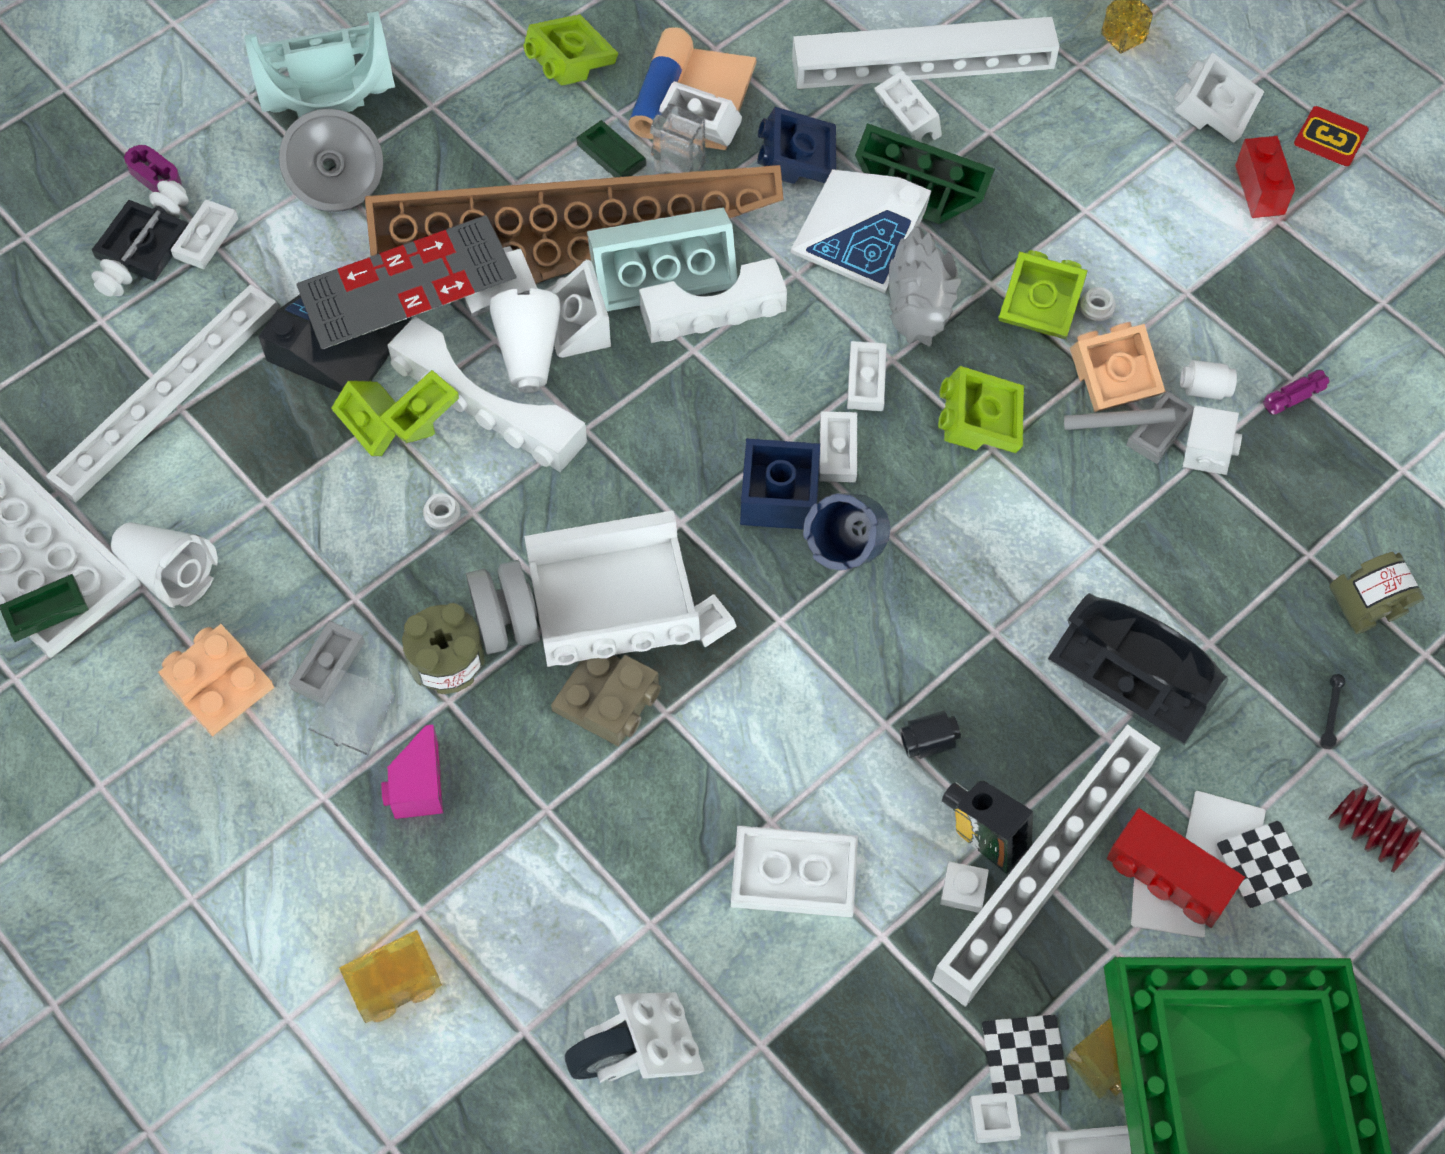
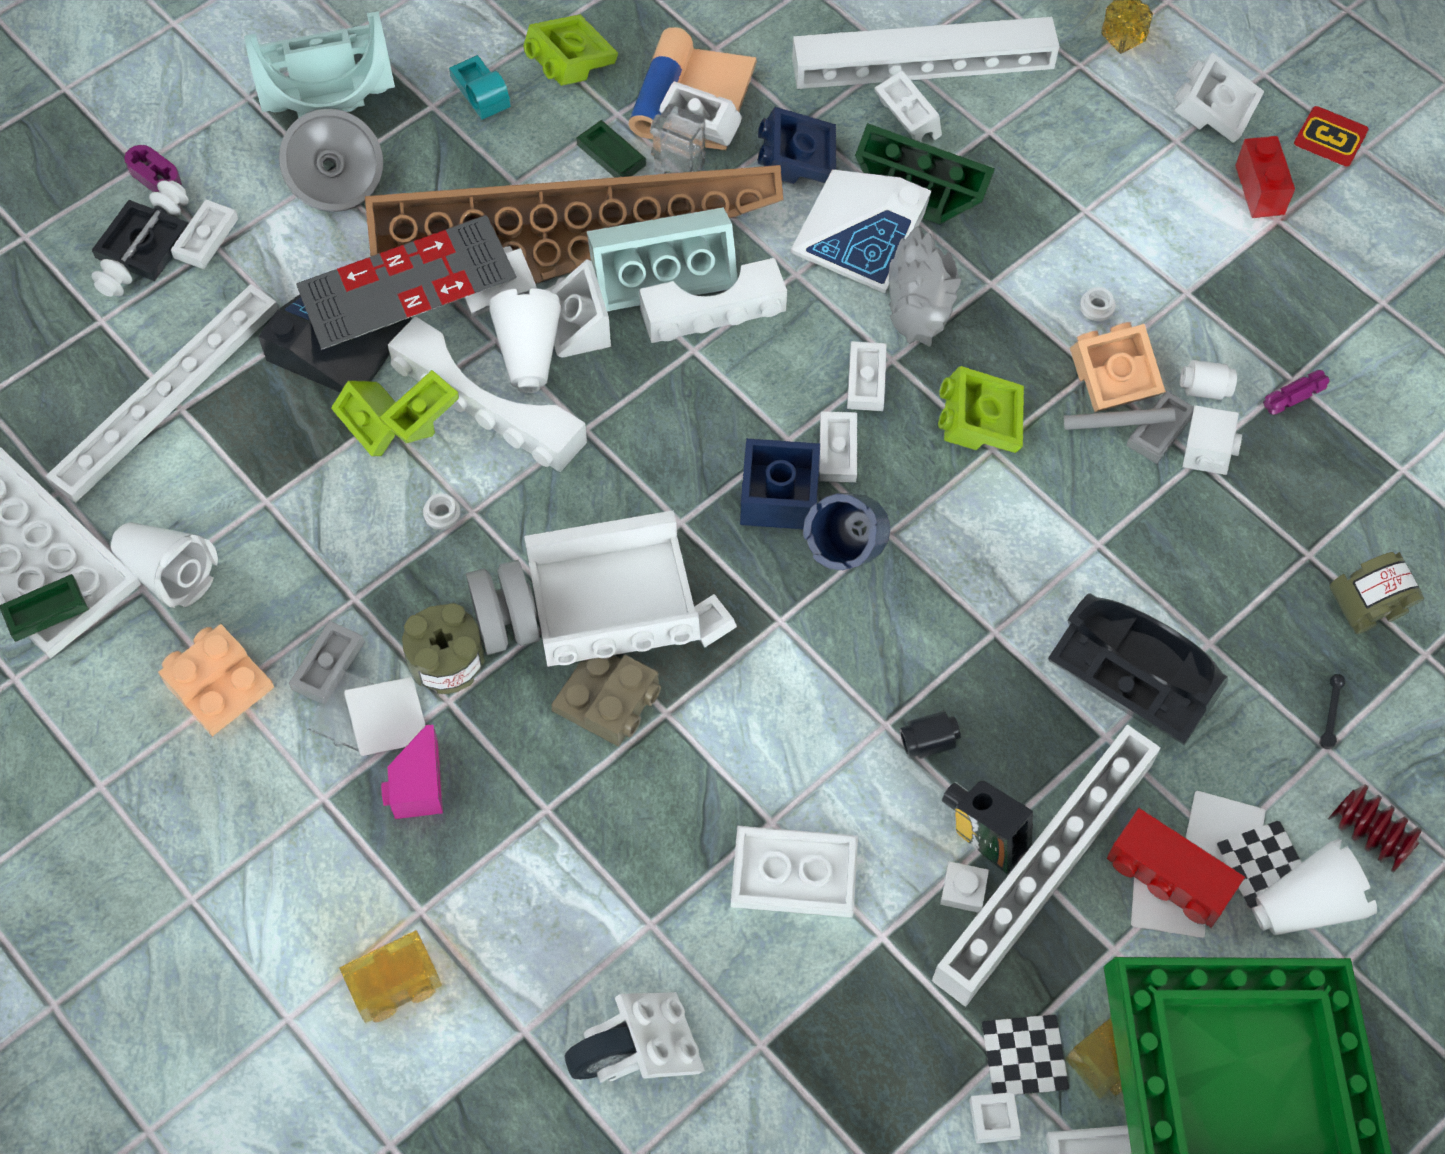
(385, 715): none -> white sticker
(481, 88): none -> teal plate
(1043, 294): lime plate -> none
(1316, 893): none -> white cone

